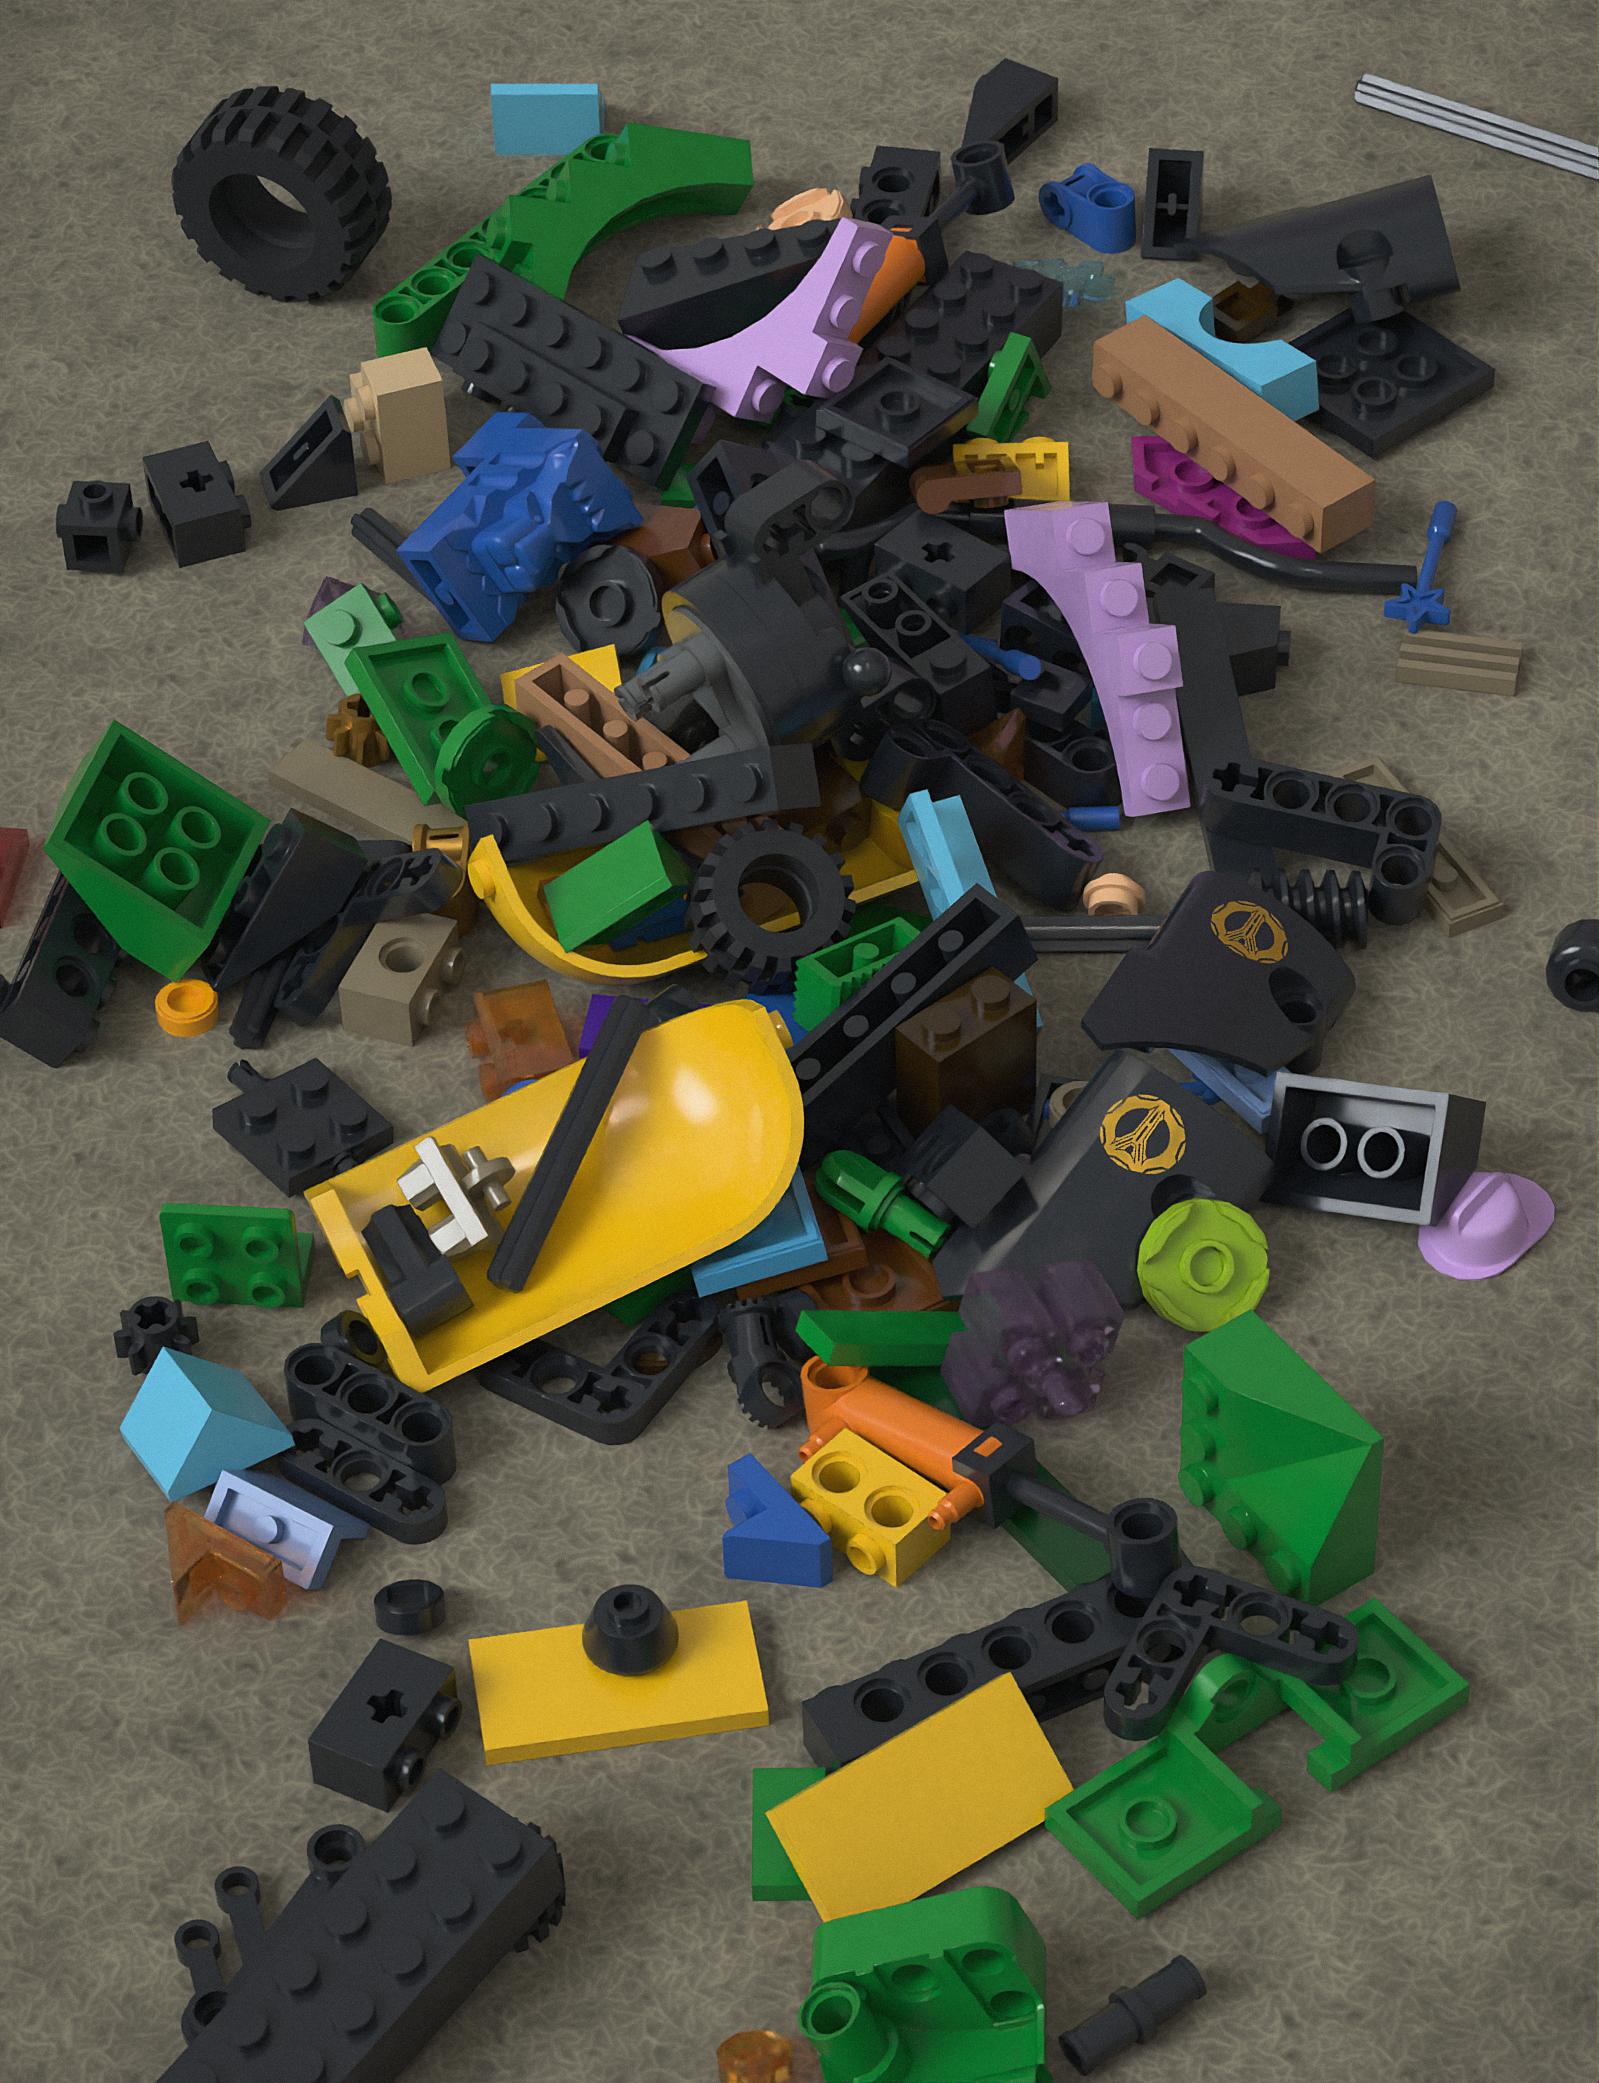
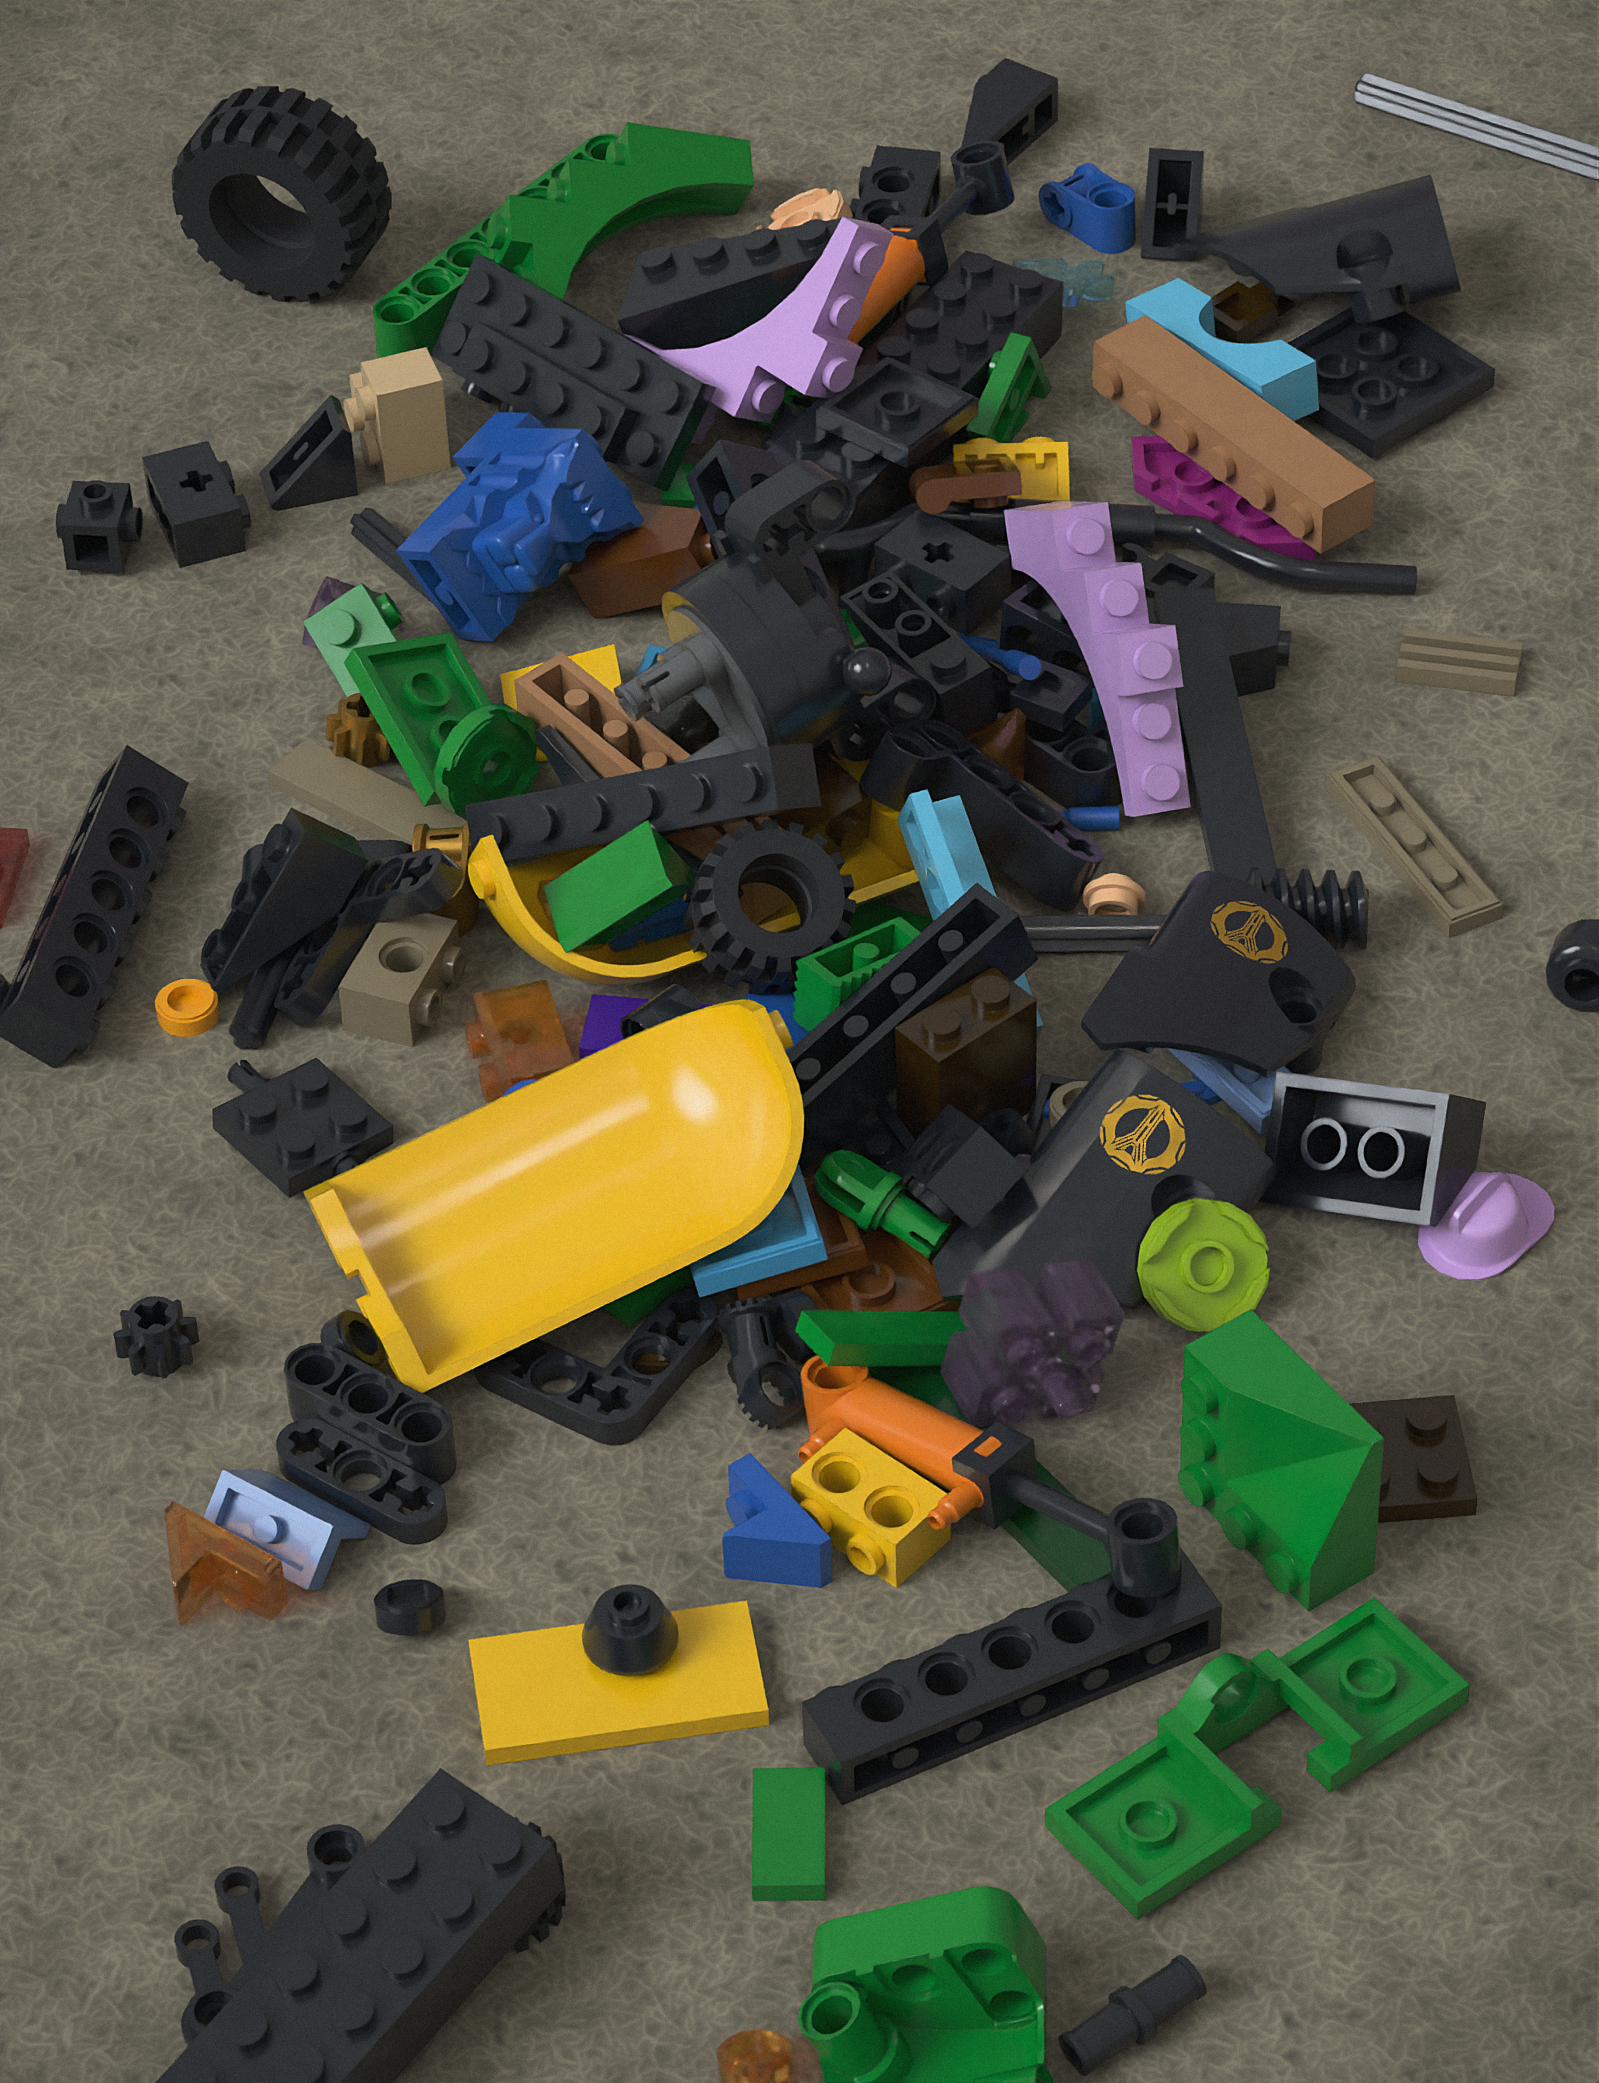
(152, 848): green slope -> none
(197, 1421): medium azure slope -> none
(236, 1255): green bracket -> none
(385, 1726): black brick -> none
(420, 1278): black piece -> none
(445, 1175): dark tan hips -> none
(545, 117): medium azure slope -> none
(568, 1144): black axle -> none
(611, 599): black tile -> none
(922, 1803): yellow tile -> none
(1199, 1628): black beam -> none
(1331, 820): black beam -> none
(1423, 604): blue piece -> none
(1423, 1459): none -> dark brown plate

